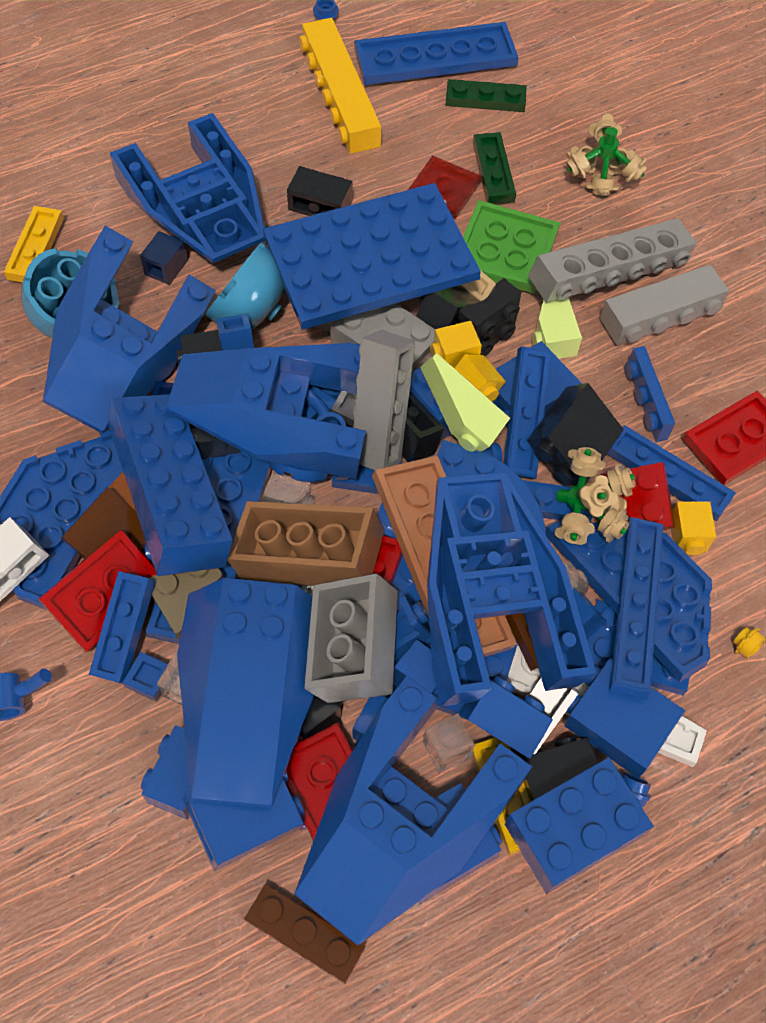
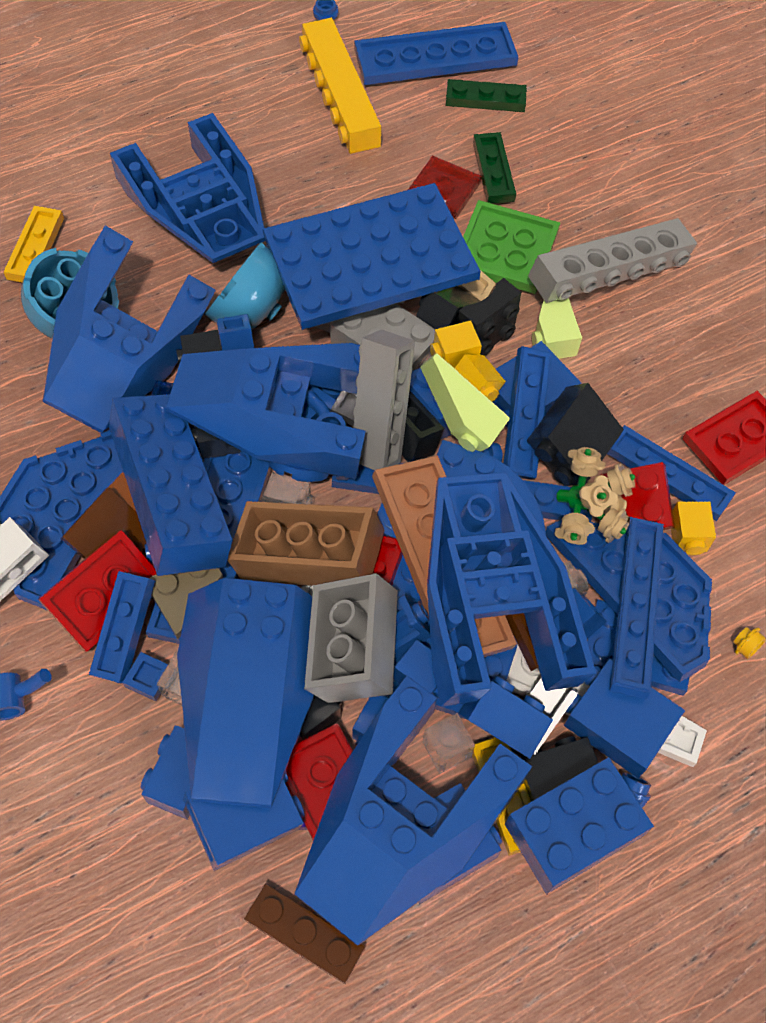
(164, 257): dark blue brick -> none
(318, 192): black brick -> none
(615, 159): tan plant -> none
(649, 394): blue plate -> none
(663, 305): light grey brick -> none

